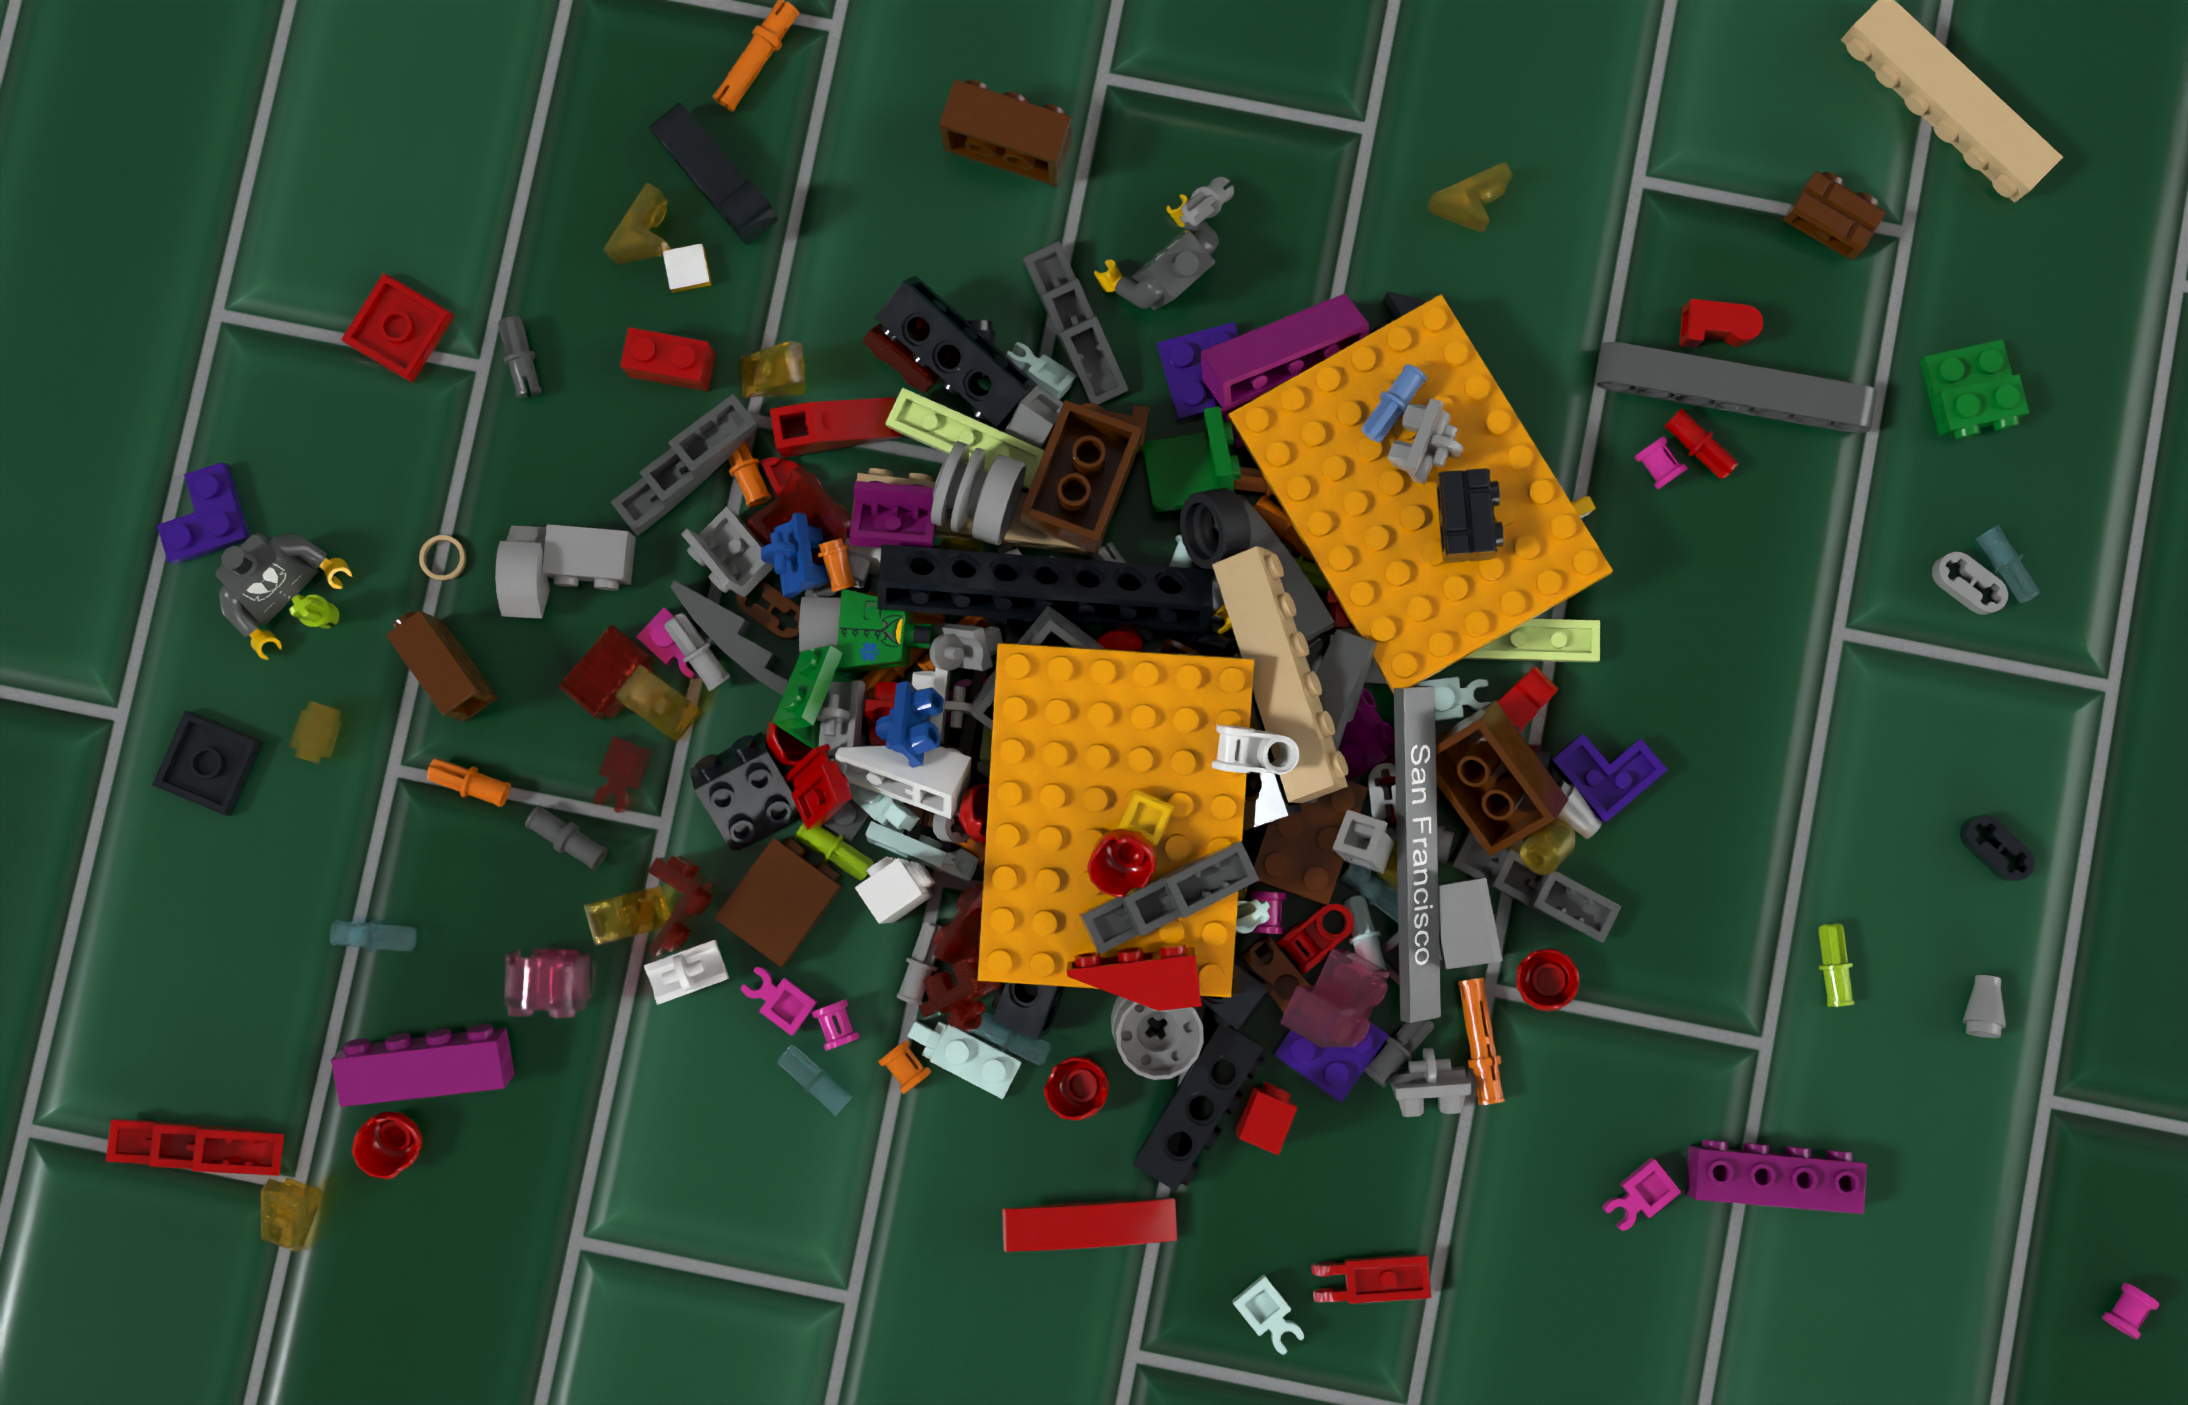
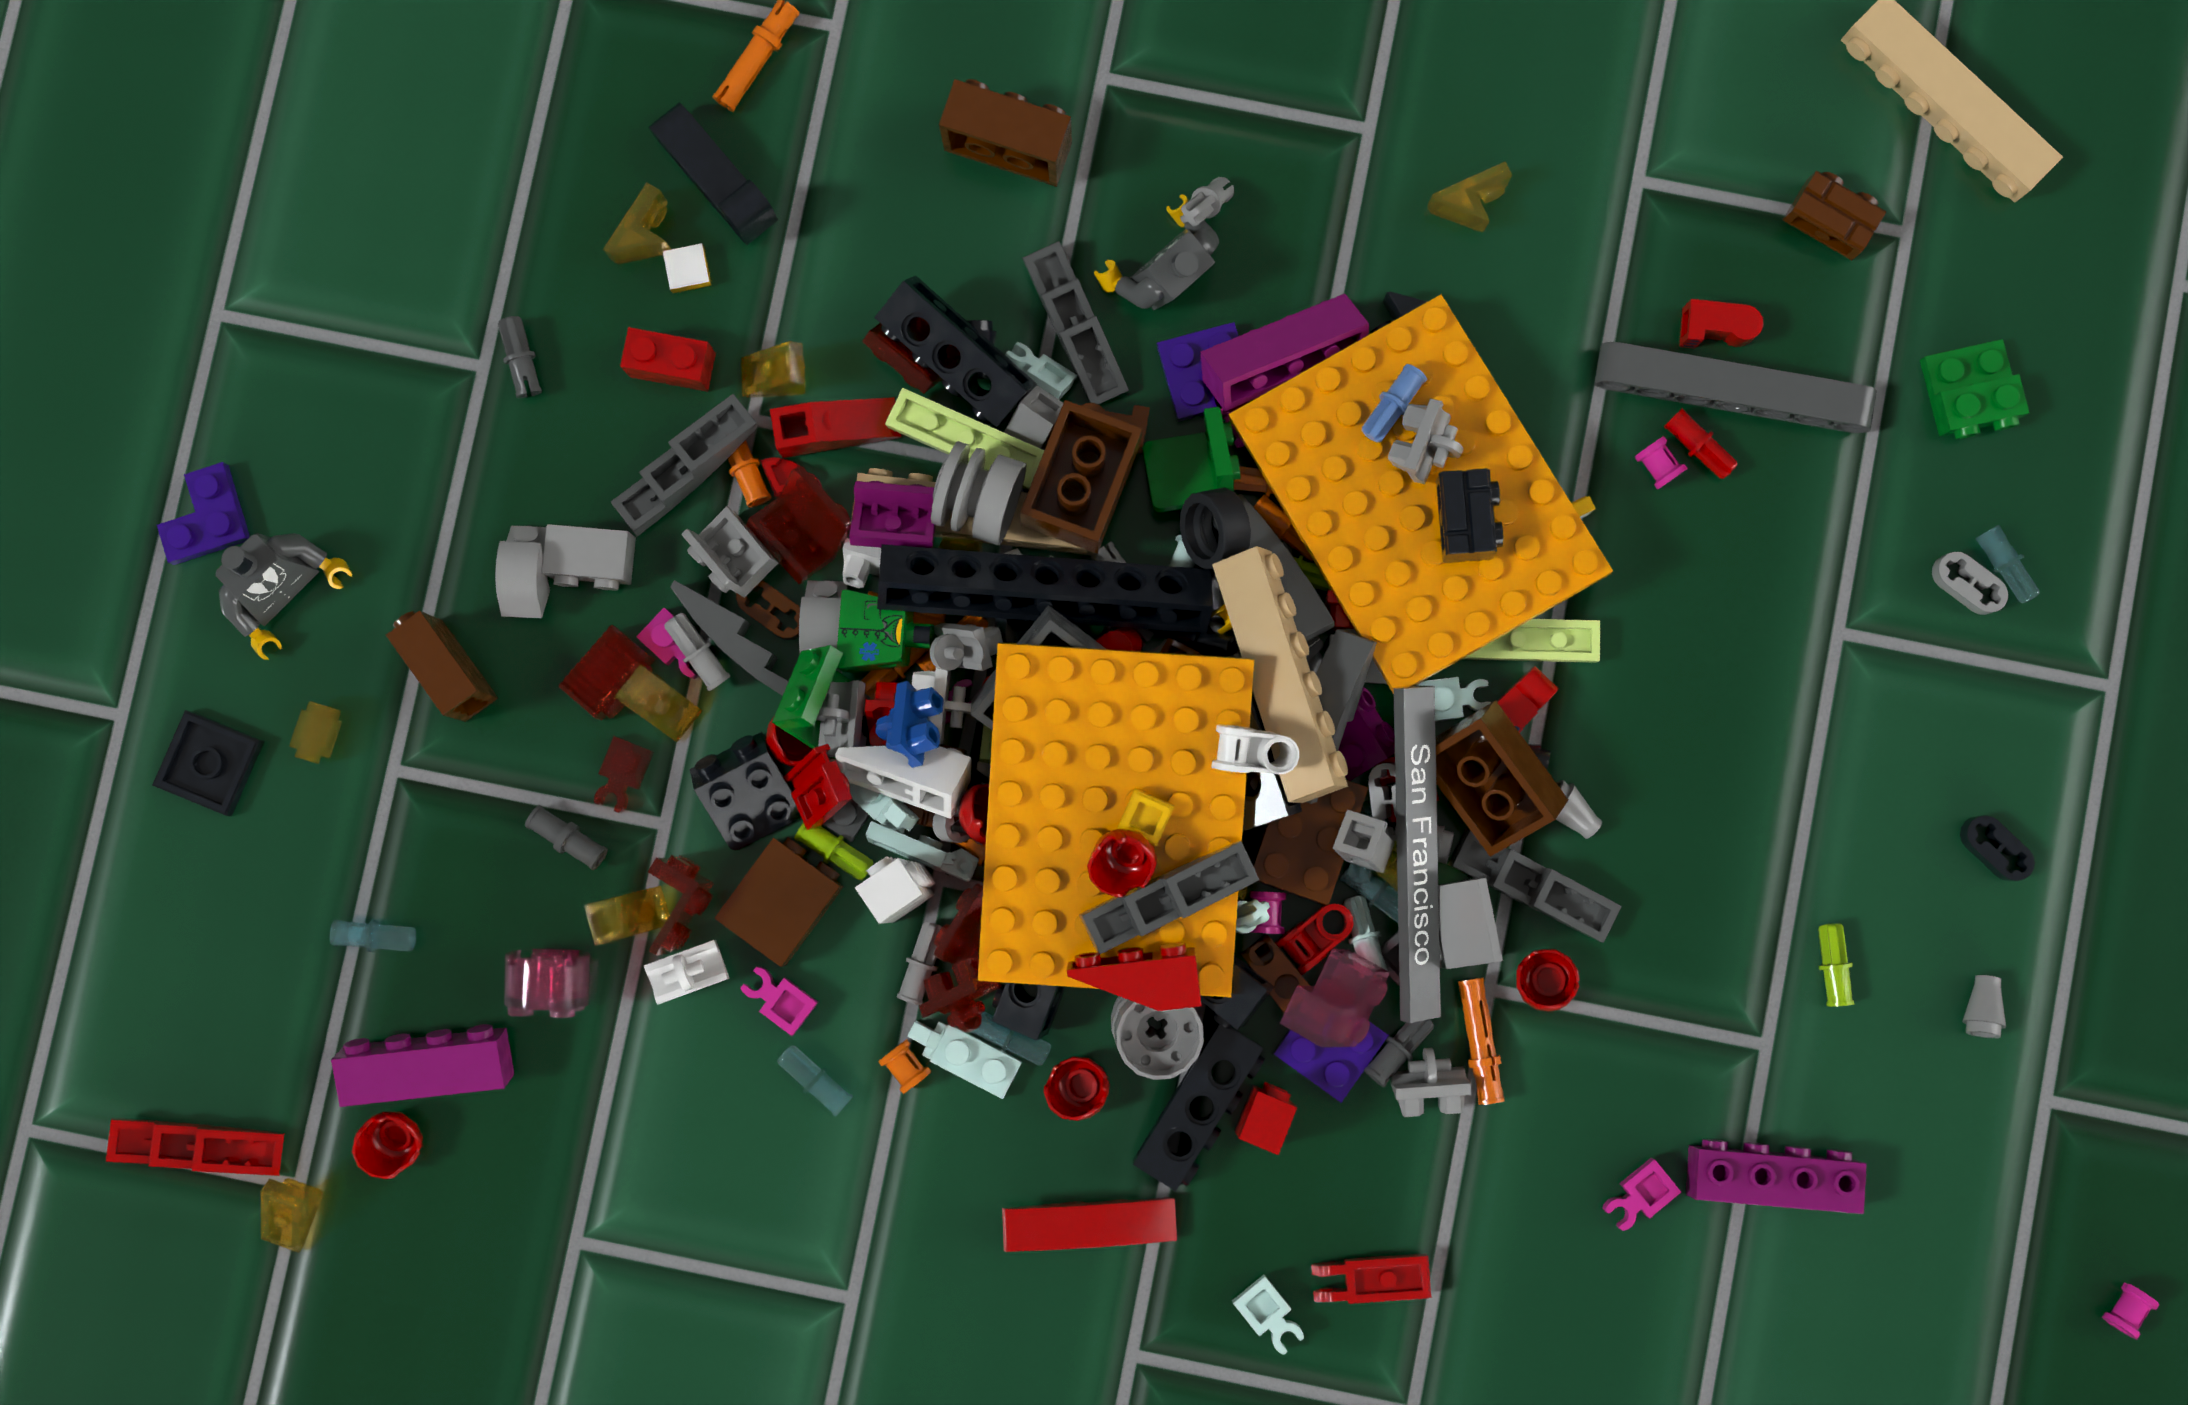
(314, 611): lime axle -> none
(397, 327): red tile -> none
(422, 558): tan piece -> none
(468, 782): orange axle -> none
(792, 555): blue hips -> none
(828, 1027): dark pink bush -> none
(837, 564): orange pin -> none
(1548, 847): clear yellow brick -> none
(1604, 784): dark purple plate -> none

